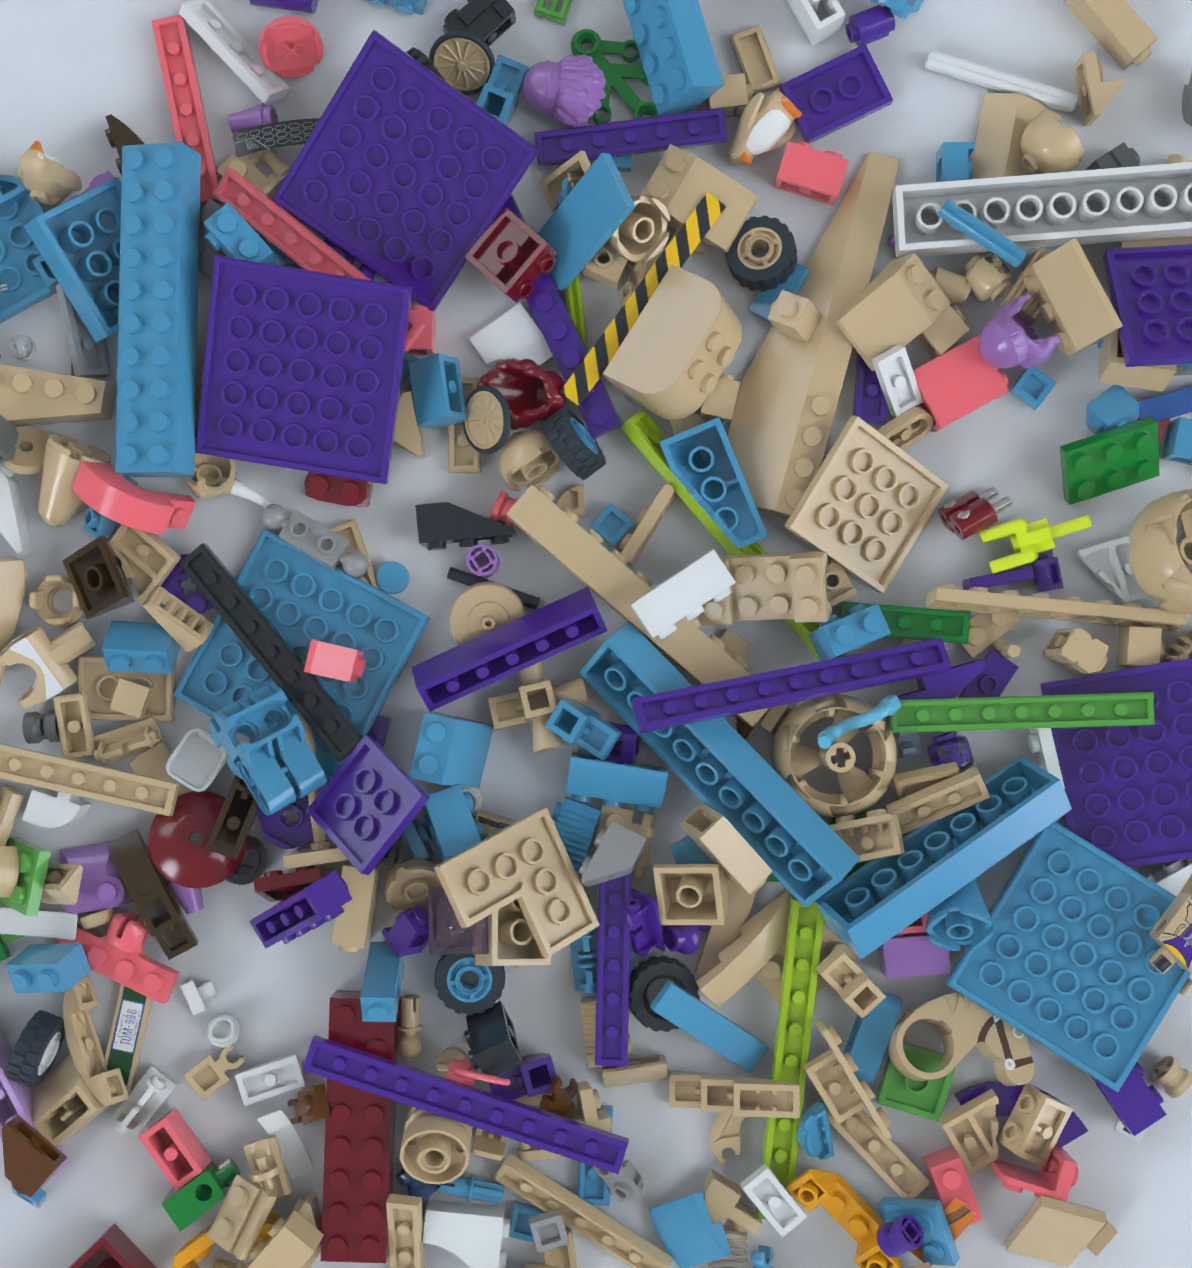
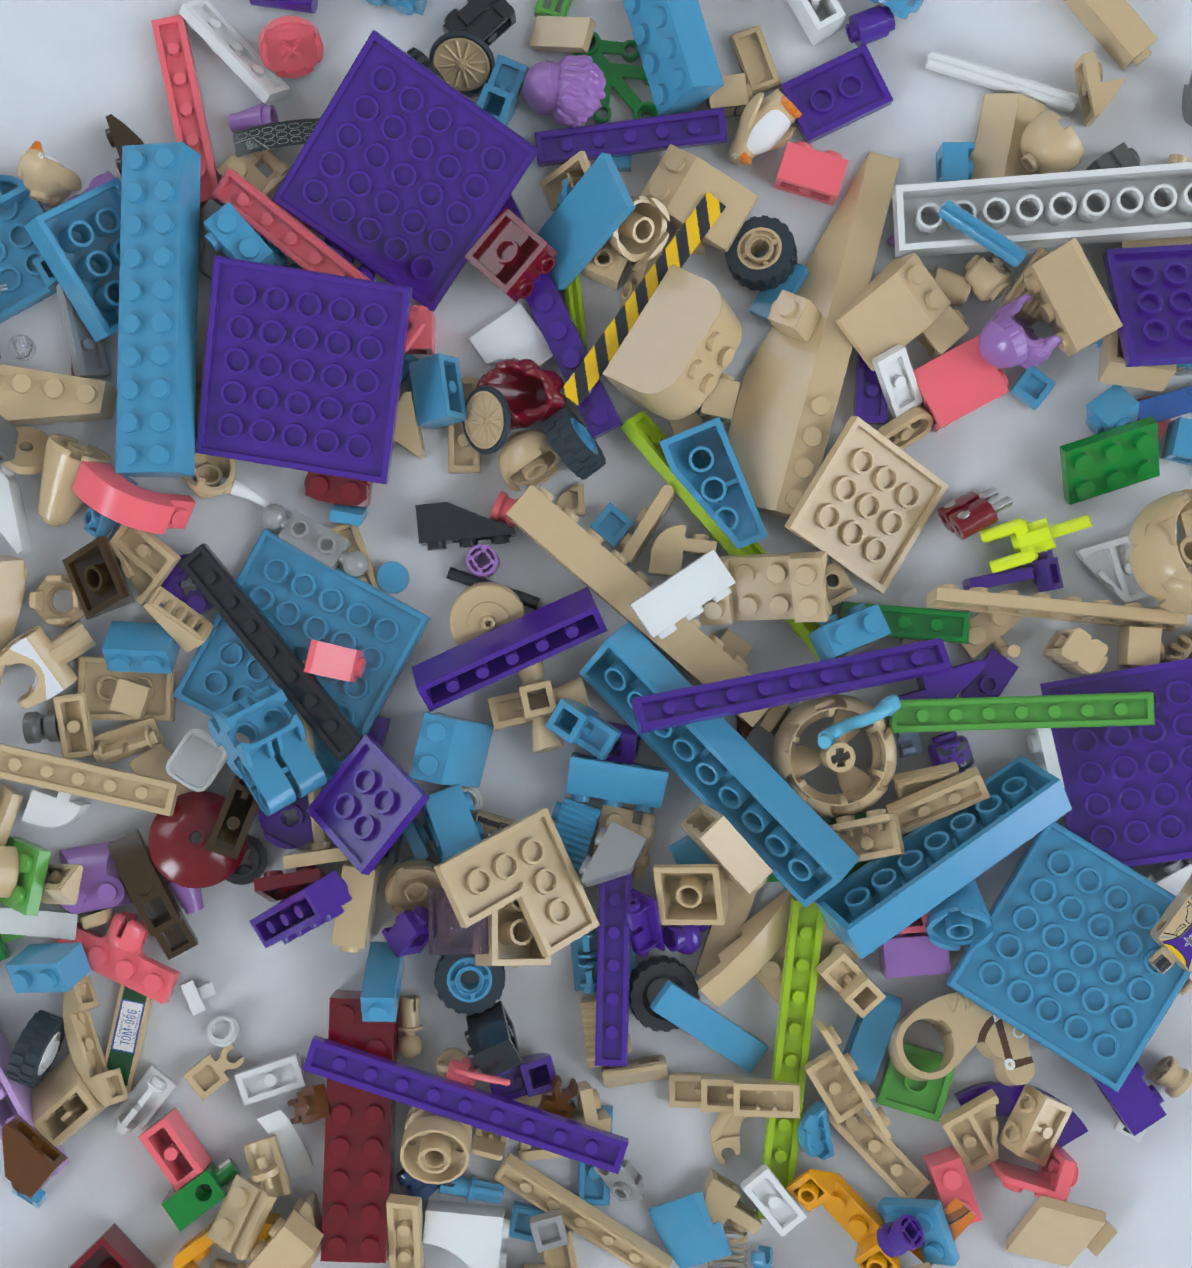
(348, 514): none -> dark azure tile
(562, 34): none -> tan tile
(669, 547): none -> tan brick

